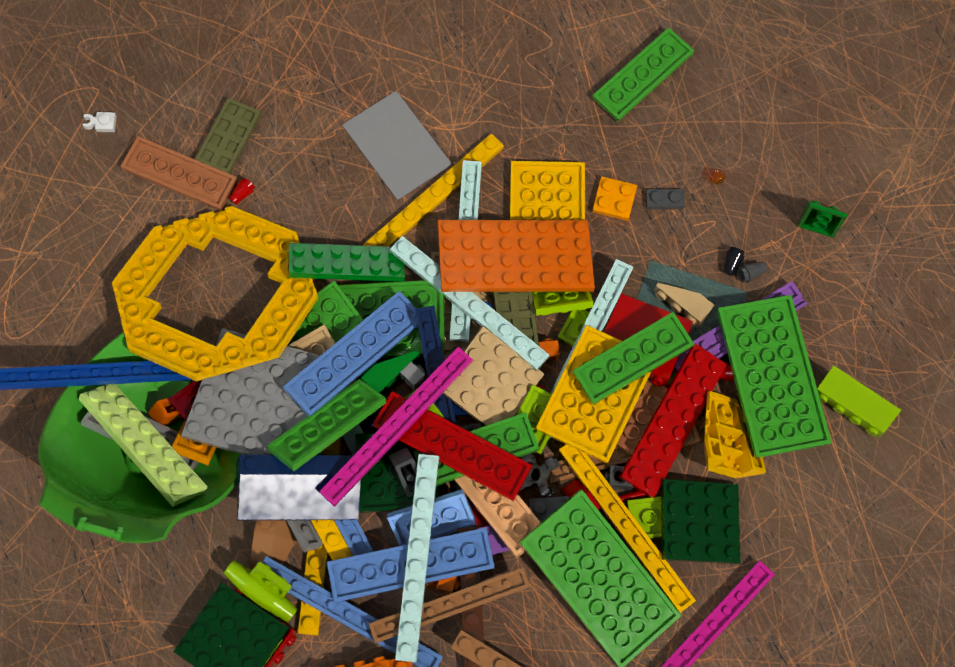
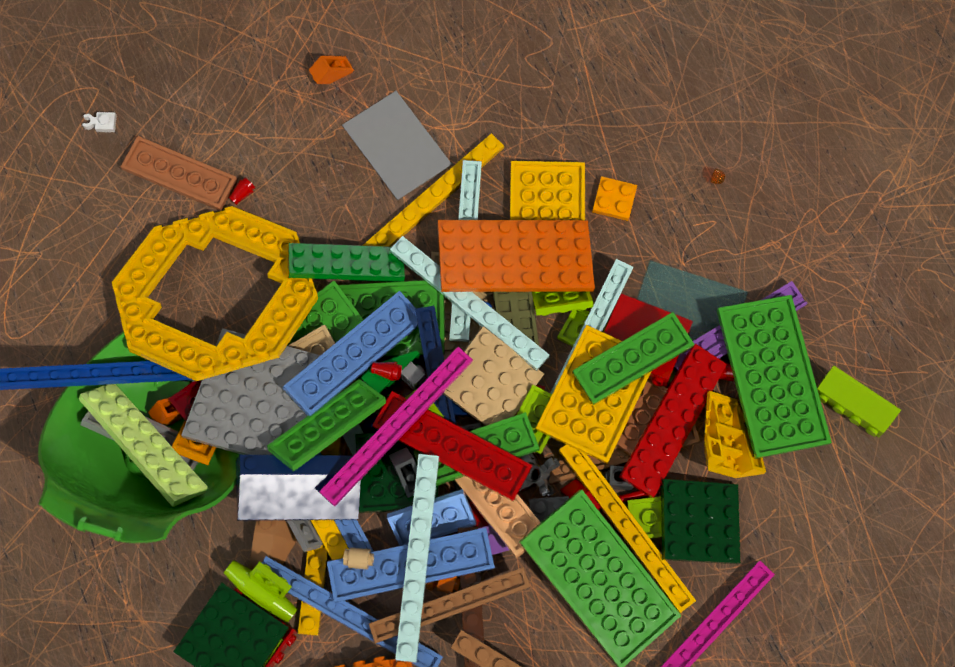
(228, 135): olive plate -> none
(330, 69): none -> orange slope
(358, 558): none -> tan brick
(388, 370): none -> red cone
(551, 348): orange plate -> none
(643, 74): bright green plate -> none
(665, 199): dark grey plate -> none
(688, 303): tan slope -> none
(733, 260): black cone -> none
(750, 271): dark grey cone -> none
(821, 218): green slope -> none

